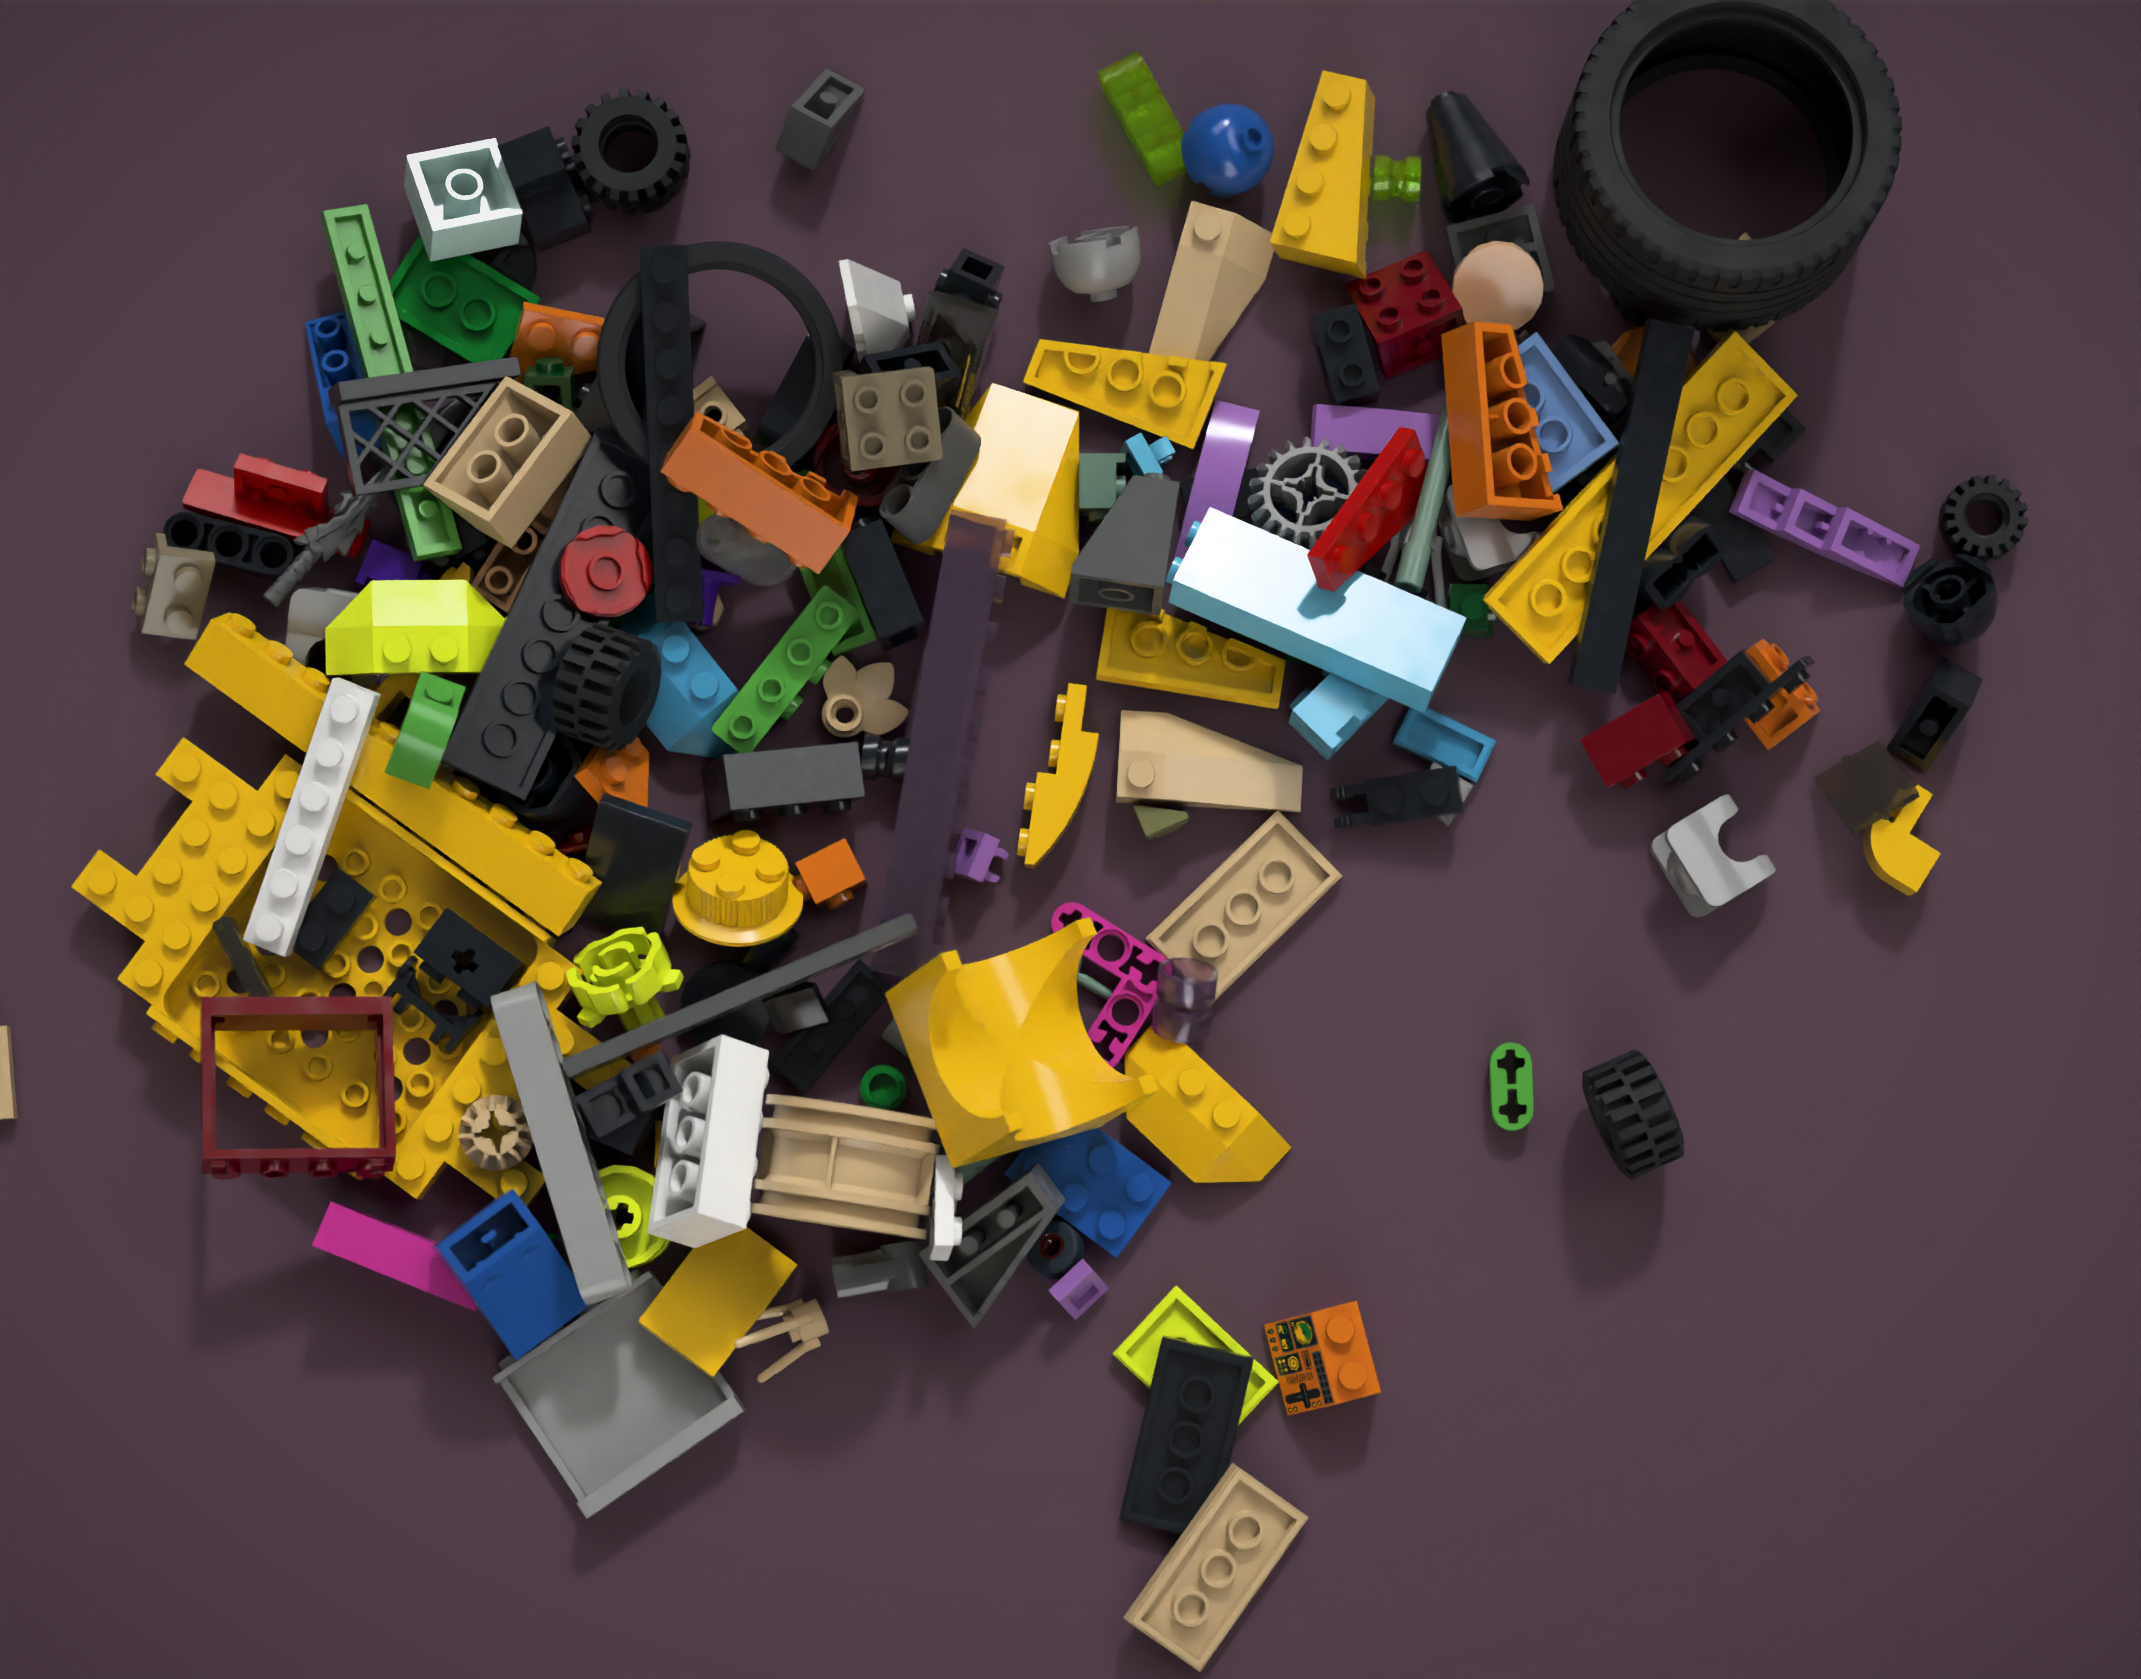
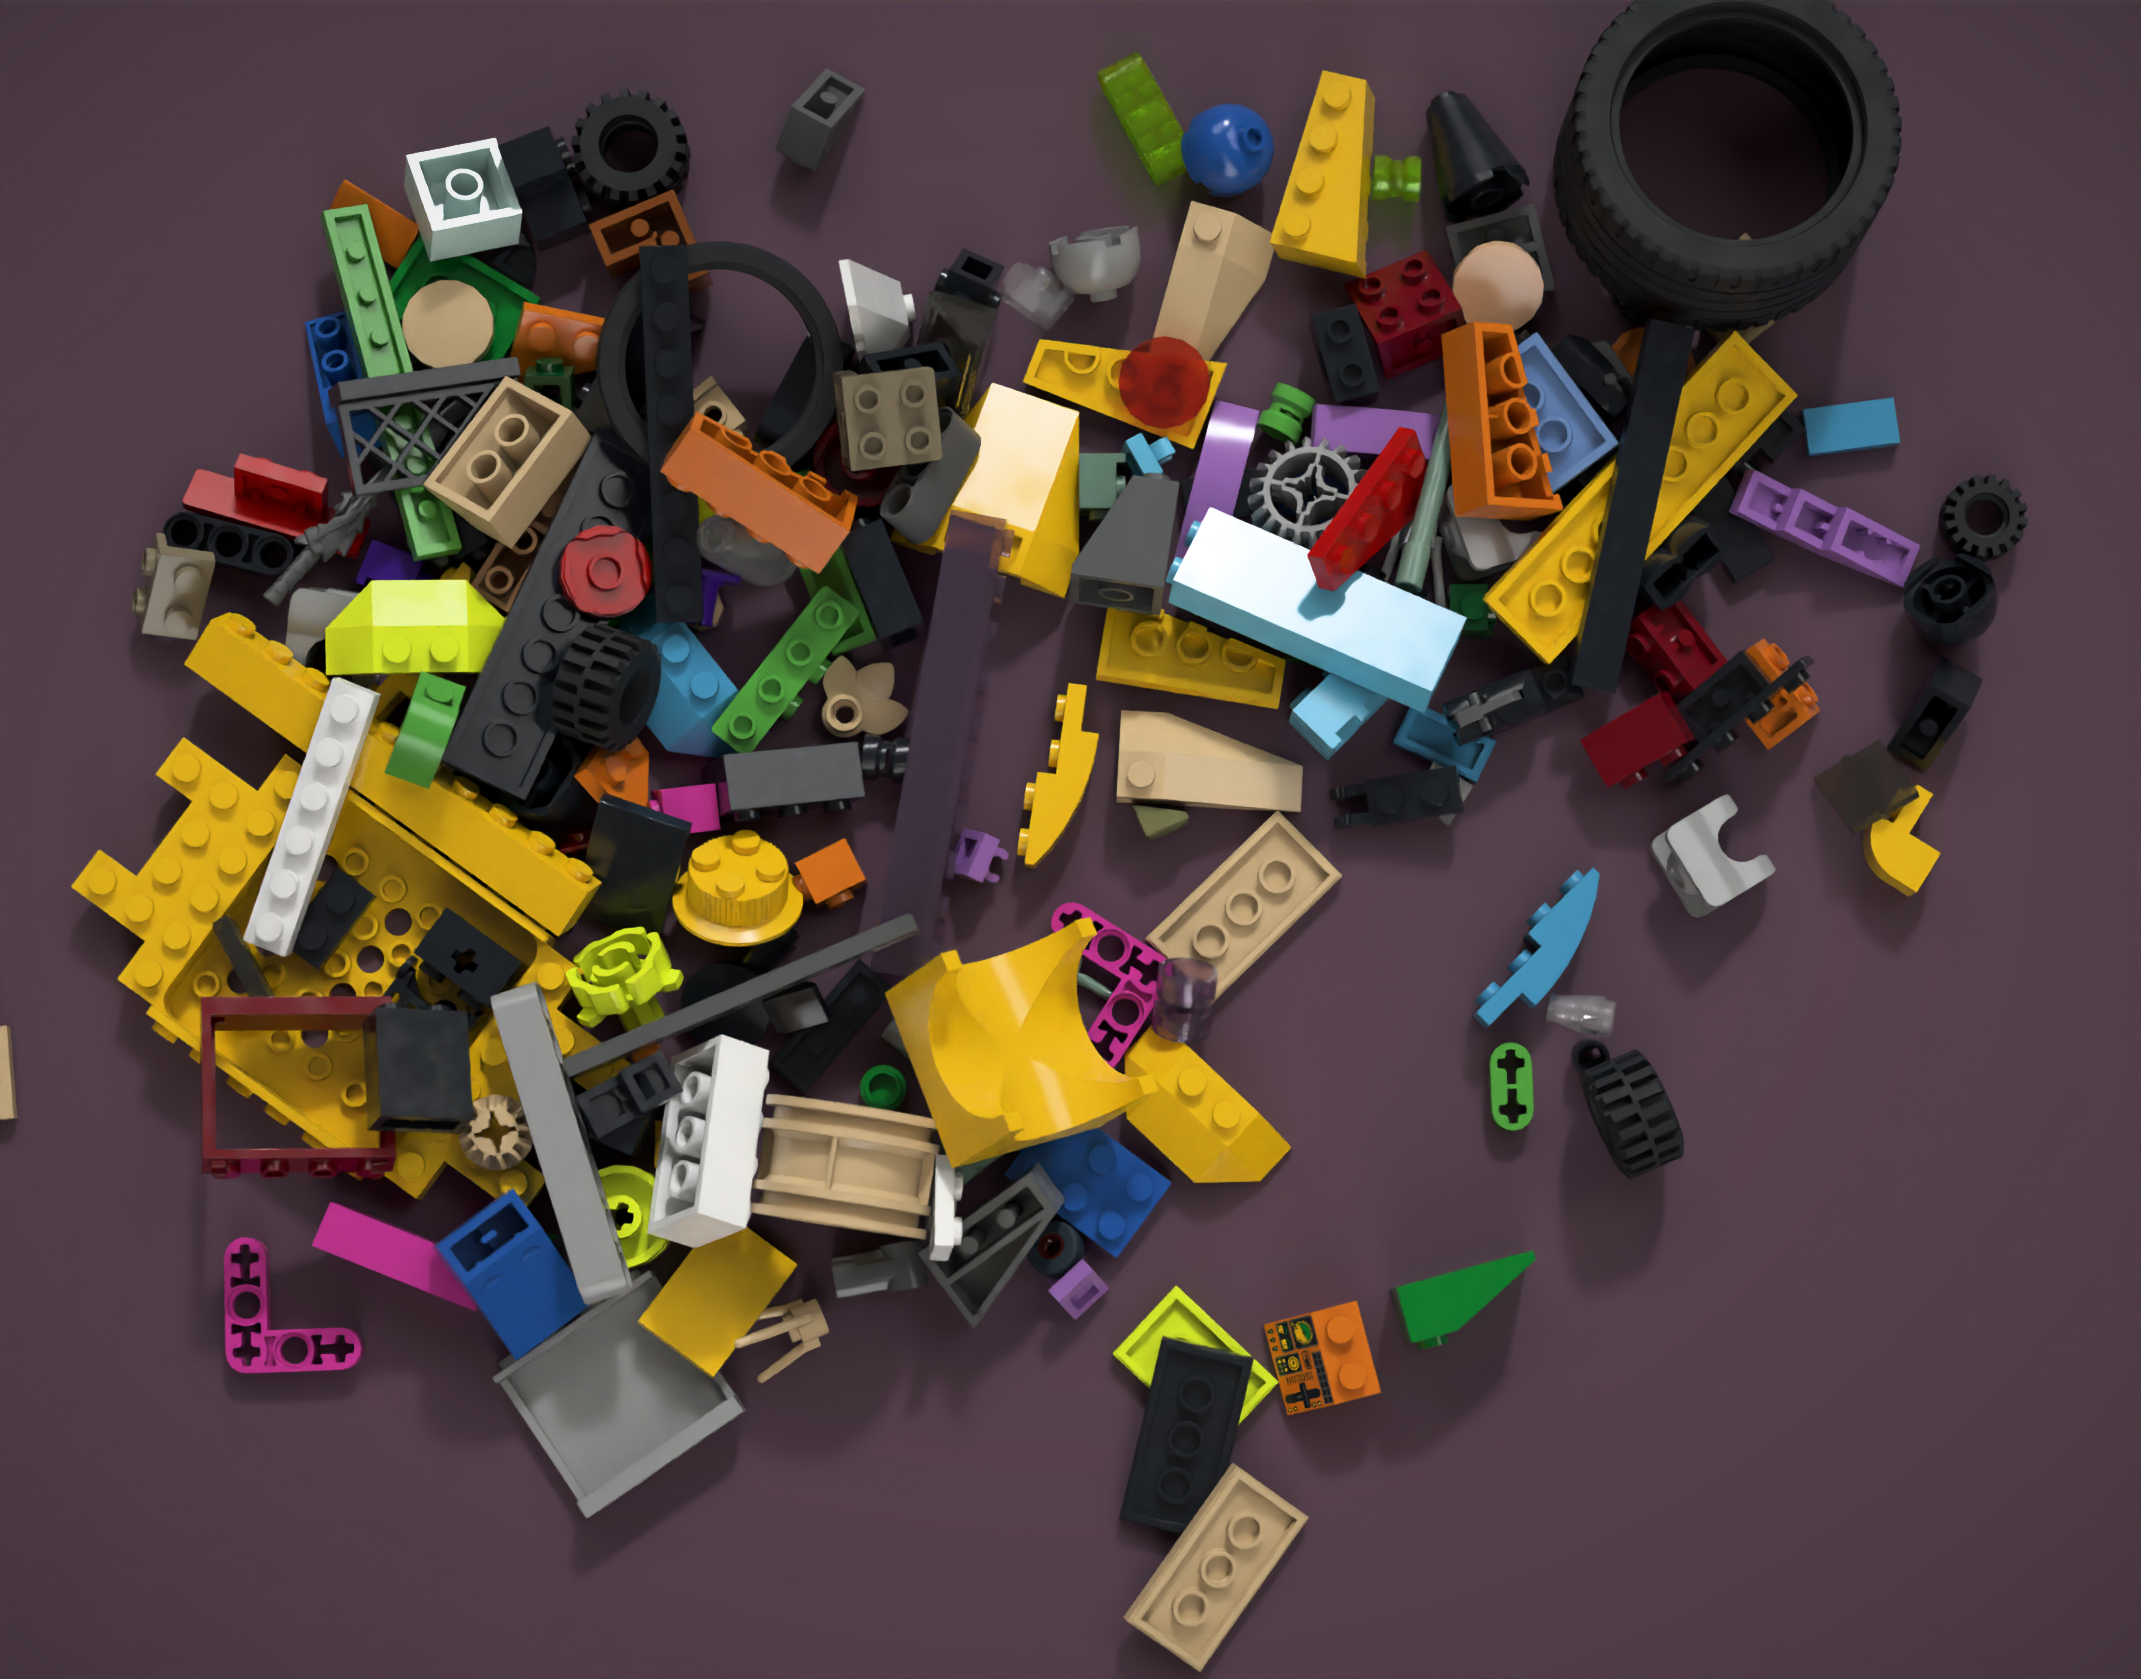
(272, 1341): none -> dark pink beam
(393, 230): none -> orange slope
(417, 1069): none -> black brick
(448, 324): none -> tan tile
(645, 224): none -> dark orange brick
(690, 803): none -> dark pink brick
(1036, 295): none -> clear brick
(1164, 382): none -> clear red tile
(1286, 413): none -> bright green wheel
(1449, 1300): none -> green slope
(1512, 701): none -> black plate
(1555, 937): none -> dark azure slope
(1583, 1013): none -> clear cone
(1586, 1045): none -> black hinge
(1850, 427): none -> dark azure tile

